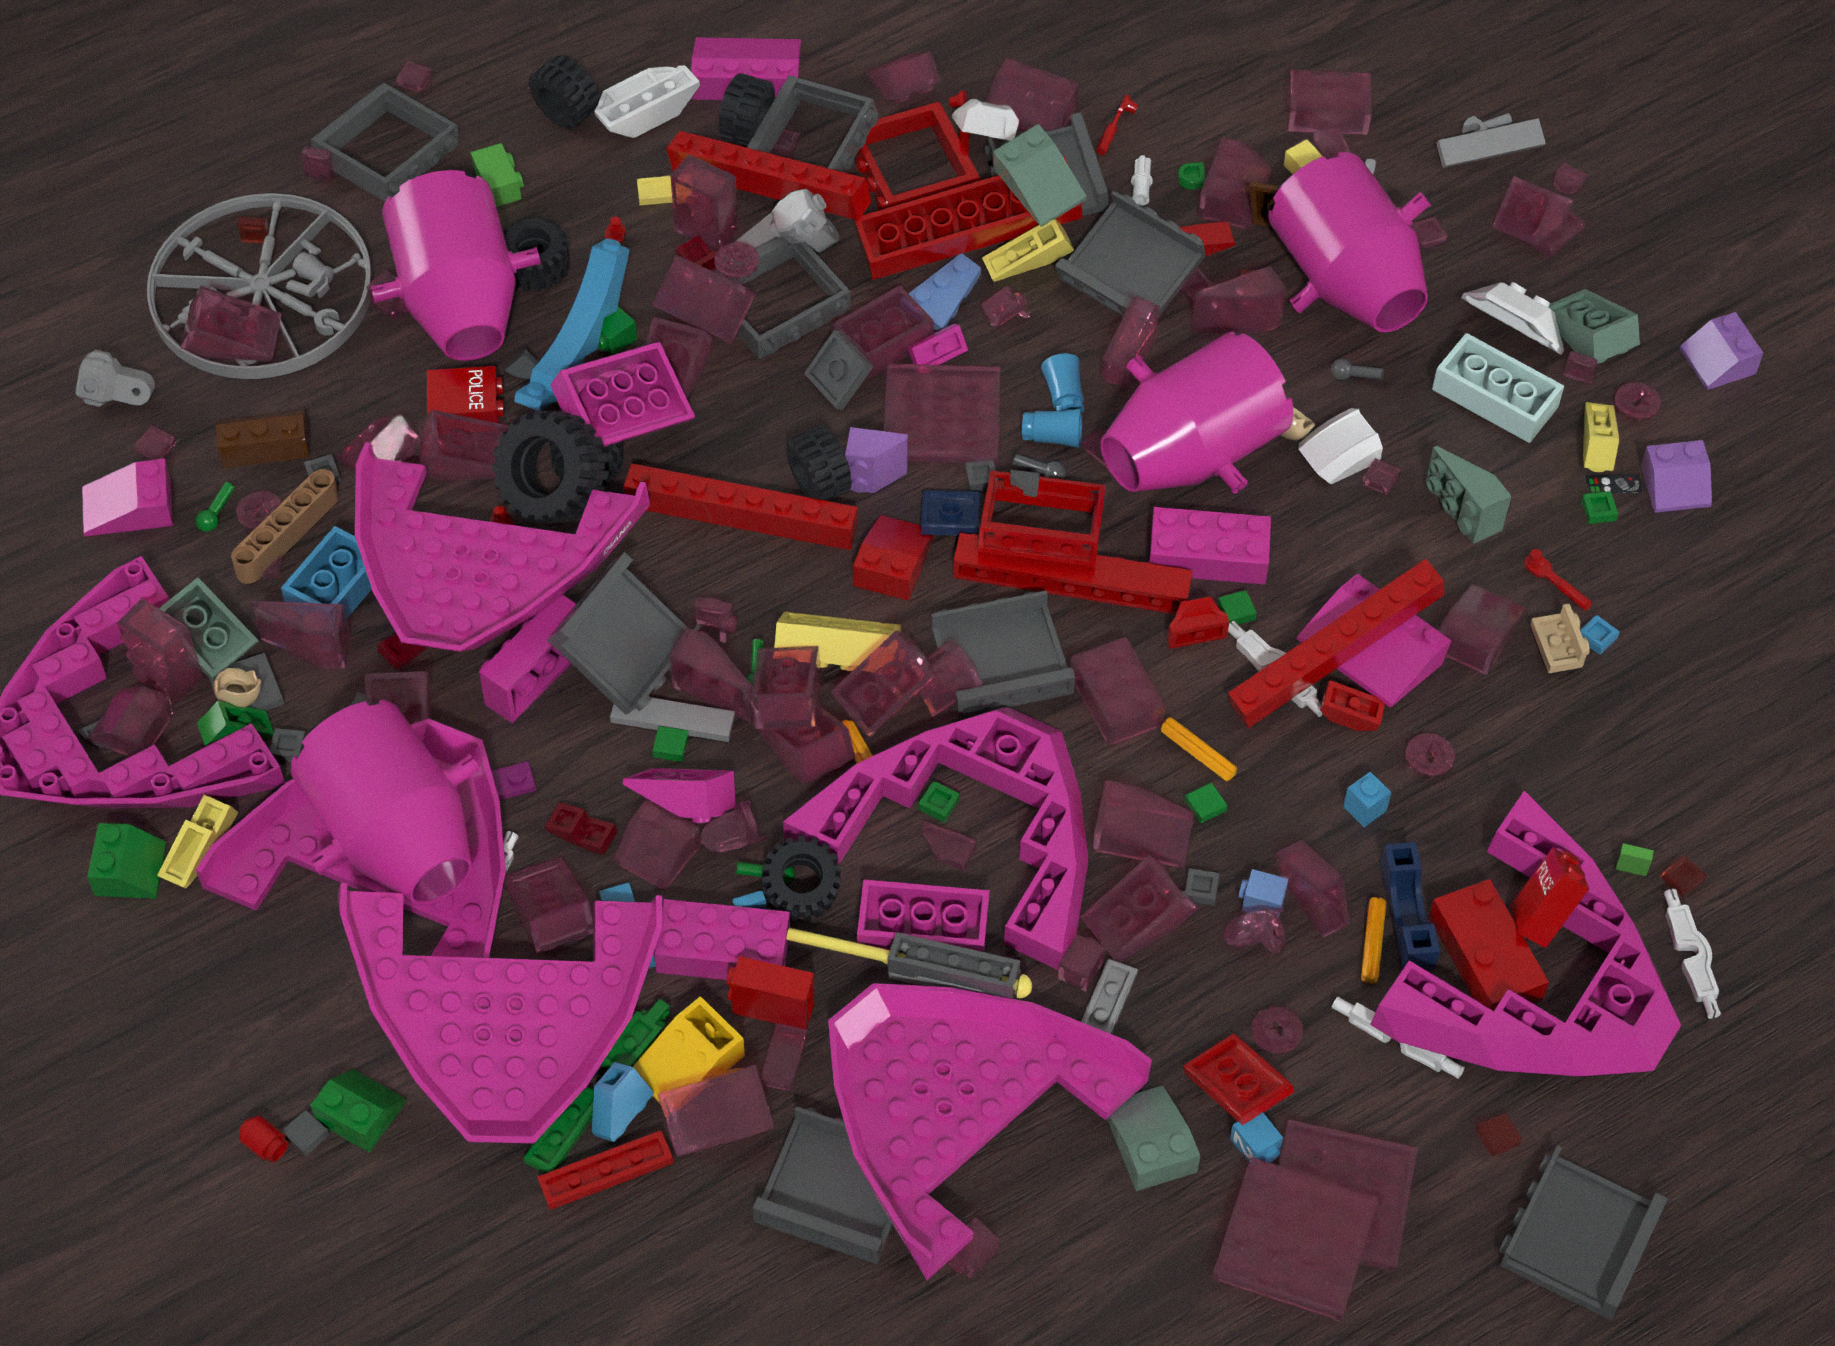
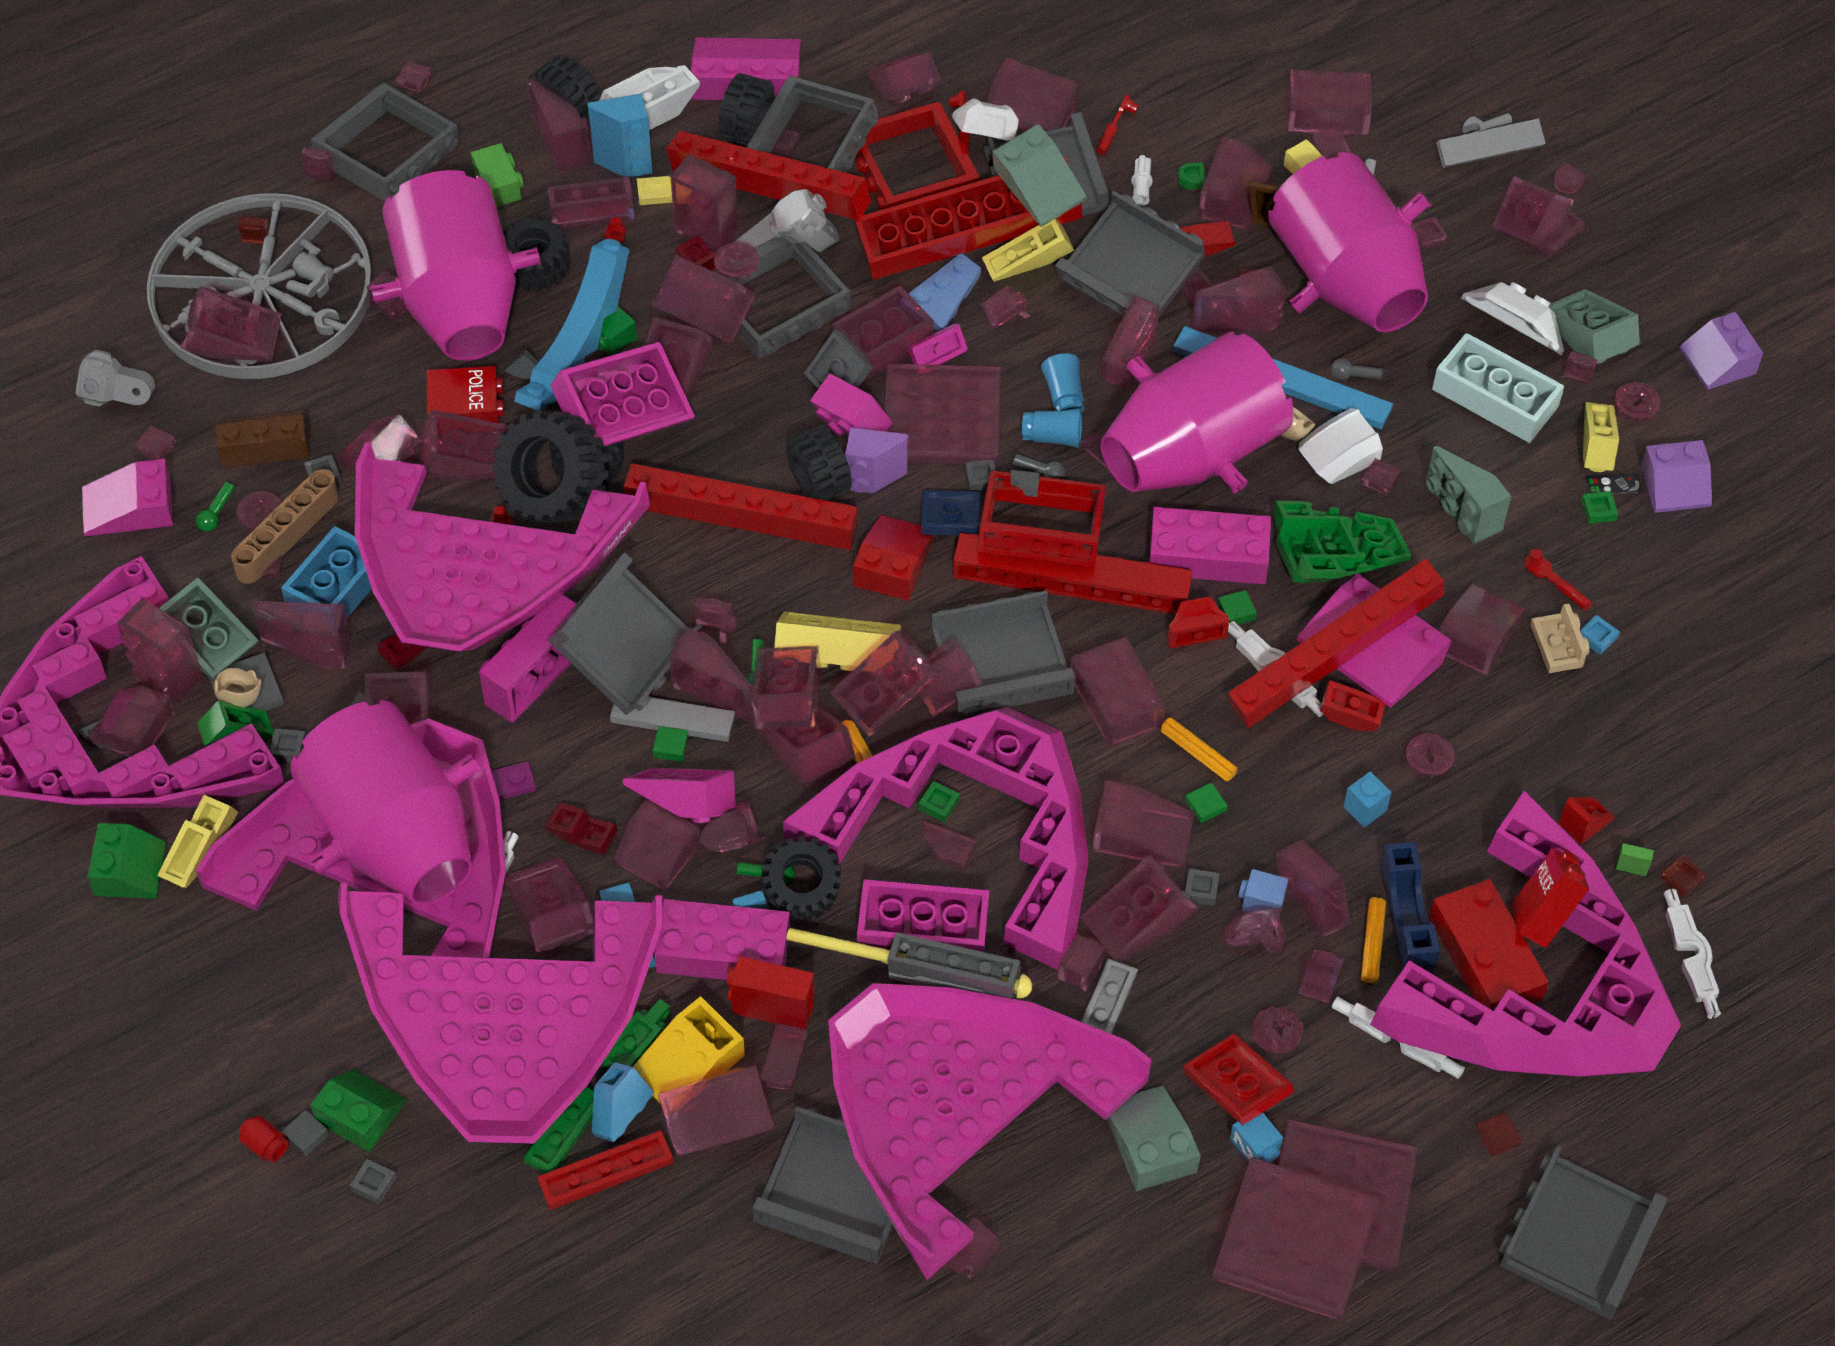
(373, 1181): none -> dark grey tile
(560, 128): none -> clear pink slope
(591, 202): none -> clear pink brick
(621, 135): none -> dark azure slope
(848, 407): none -> dark pink brick
(1305, 385): none -> dark azure tile
(1321, 975): none -> clear pink bracket
(1332, 546): none -> green wedge
(1584, 817): none -> red slope

